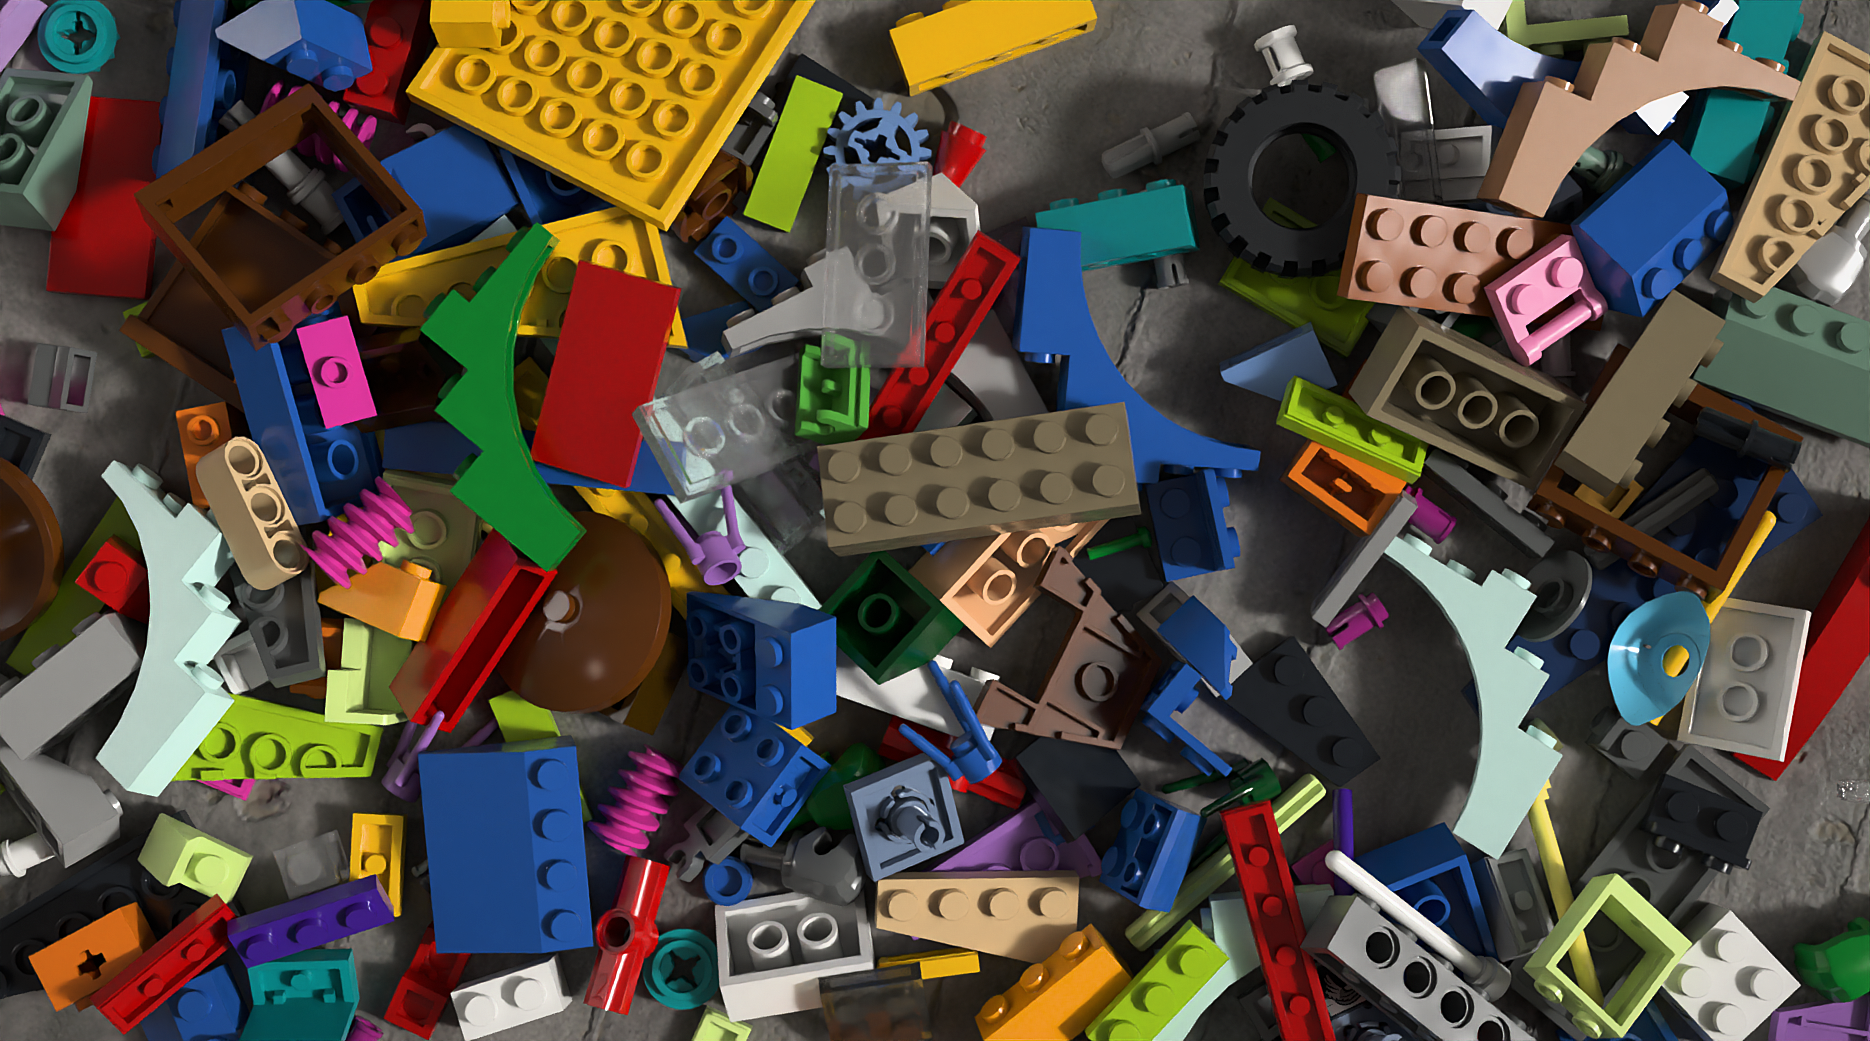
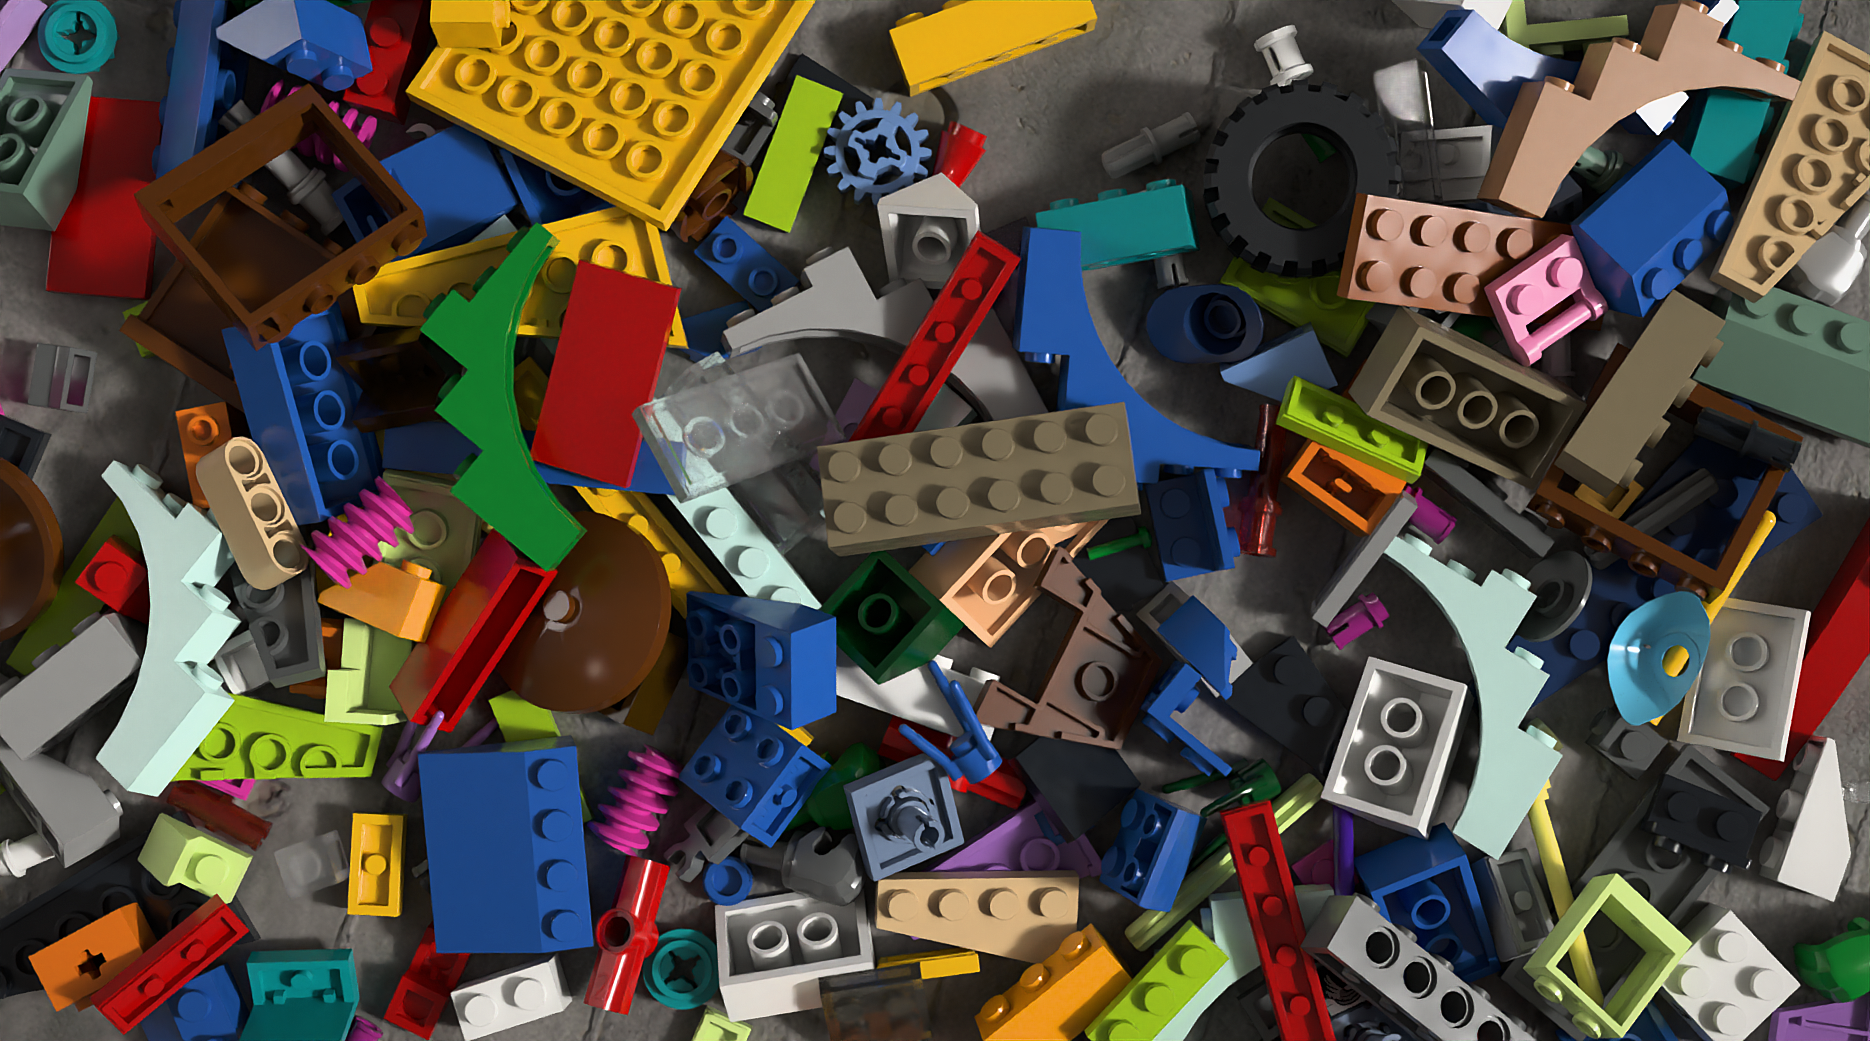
(220, 813): none -> clear red pin
(310, 921): dark purple plate -> none
(336, 371): dark pink plate -> none
(711, 551): medium lavender plant -> none
(830, 401): bright green hinge -> none
(876, 265): clear tile -> none
(1205, 324): none -> dark blue piece
(1264, 510): none -> clear red pin
(1398, 747): none -> white slope
(1479, 970): white piece -> none
(1811, 832): none -> white slope

